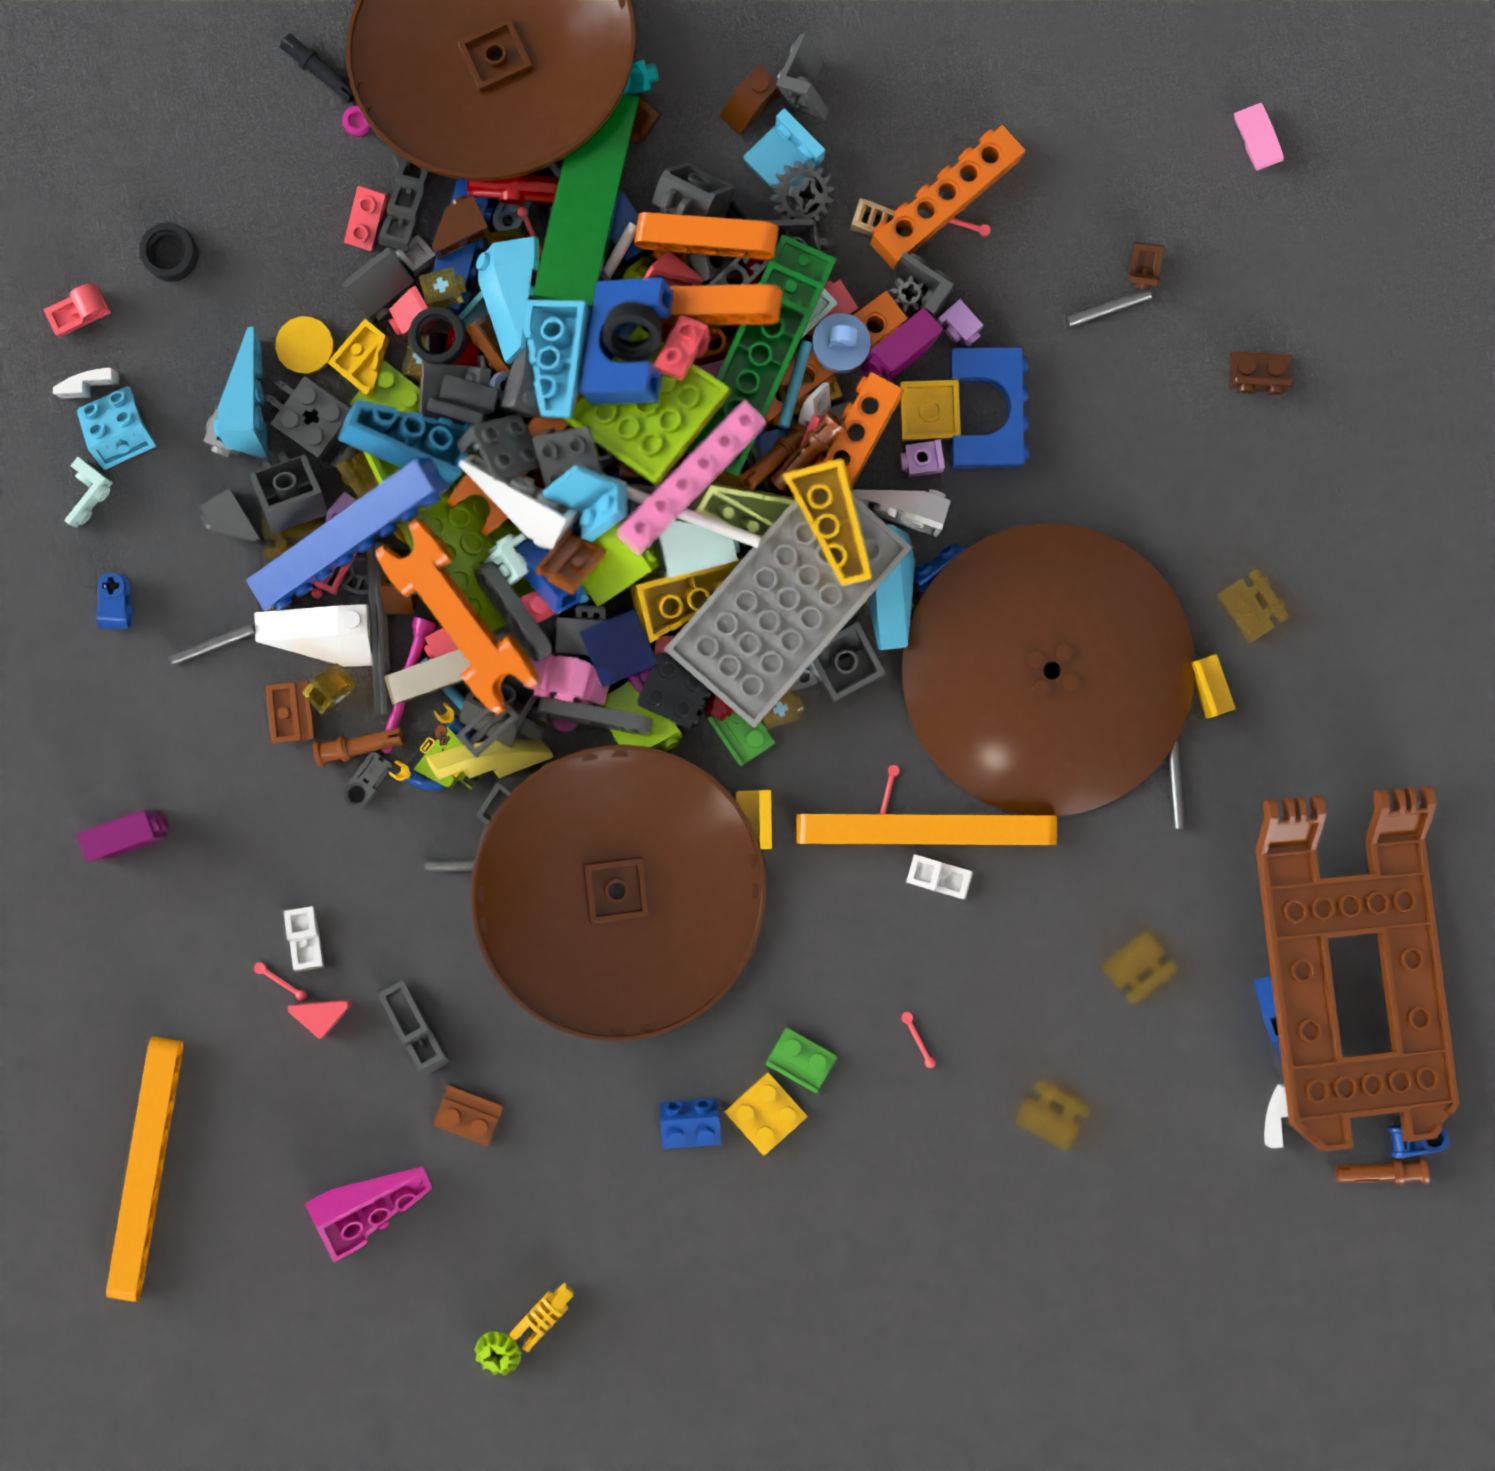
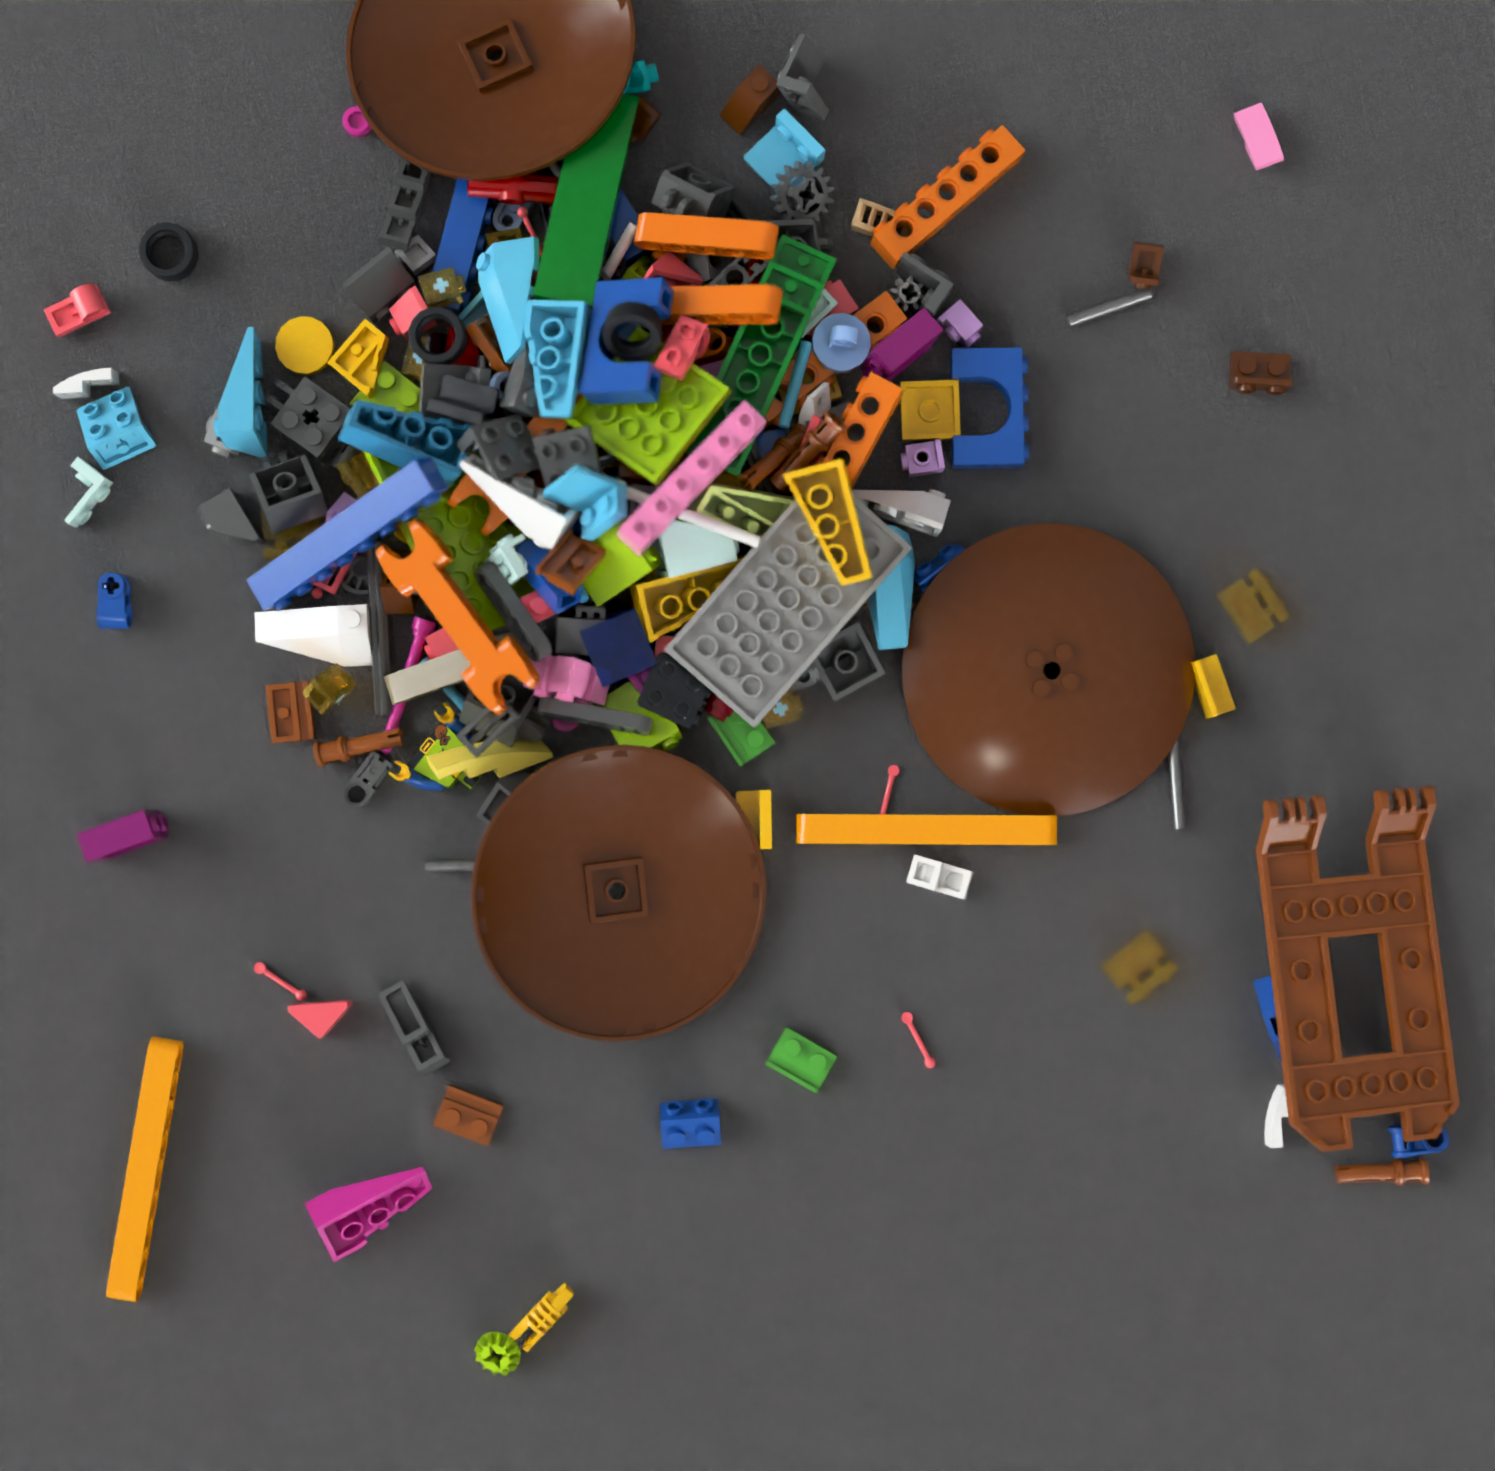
(212, 644): flat silver bar -> none
(304, 939): white slope -> none
(309, 60): black pin -> none
(366, 217): coral plate -> none
(459, 227): reddish brown slope -> none
(766, 1113): yellow plate -> none
(983, 230): coral hinge -> none
(1048, 1123): clear yellow plate -> none

